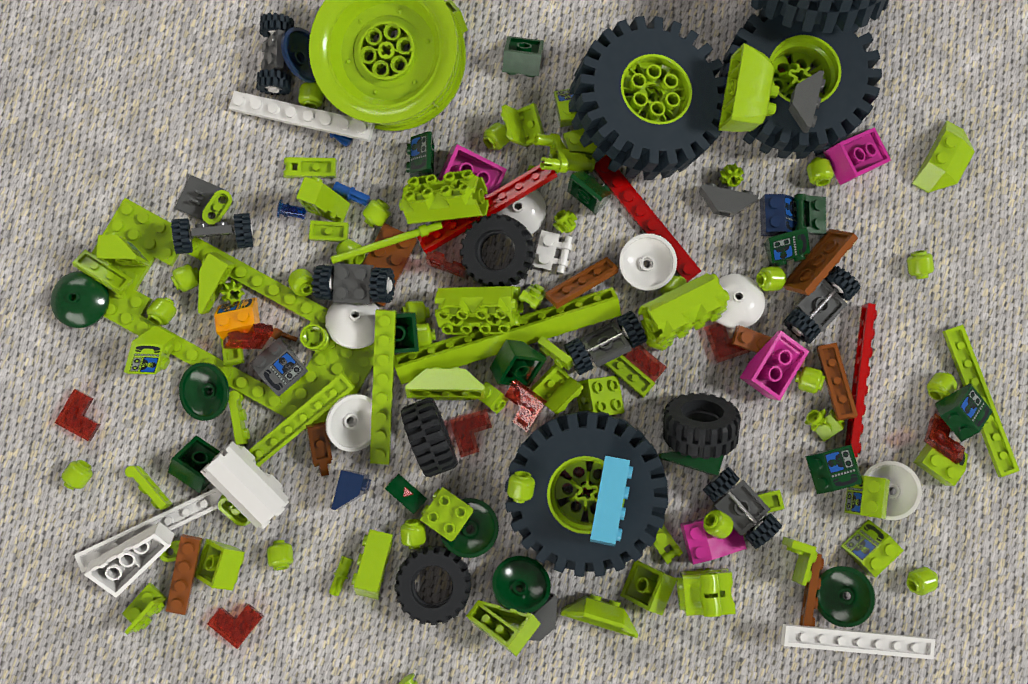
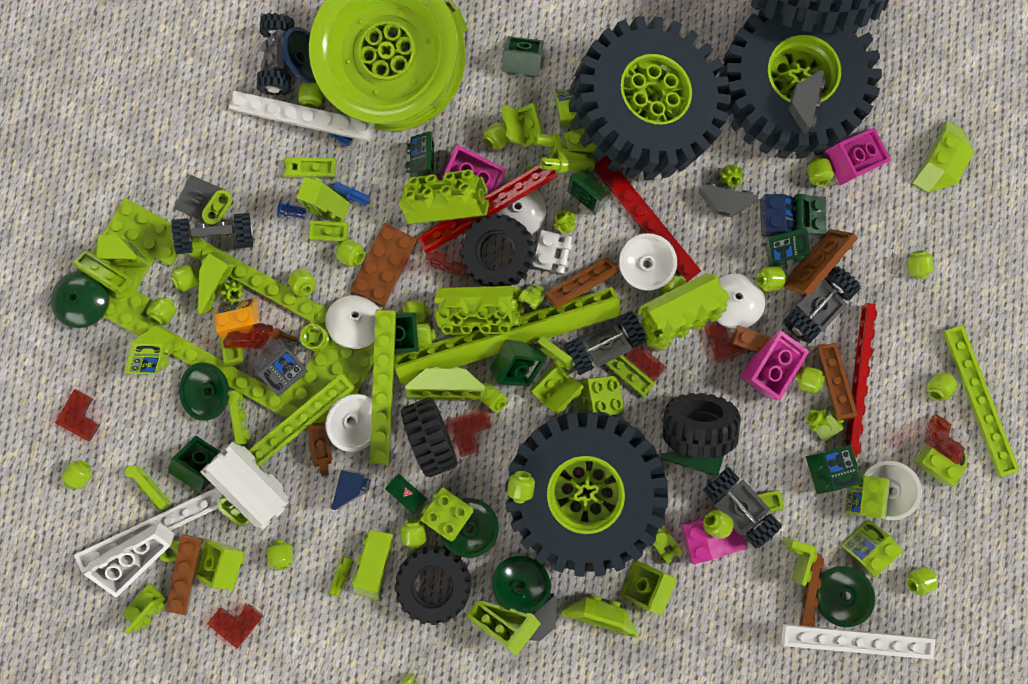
(353, 283): plate -> none
(376, 213): lime head -> none
(422, 231): lime bar -> none
(529, 403): clear red plate -> none
(610, 501): medium azure wedge -> none
(706, 592): lime piece -> none
(748, 91): lime hips -> none
(964, 412): dark green slope -> none

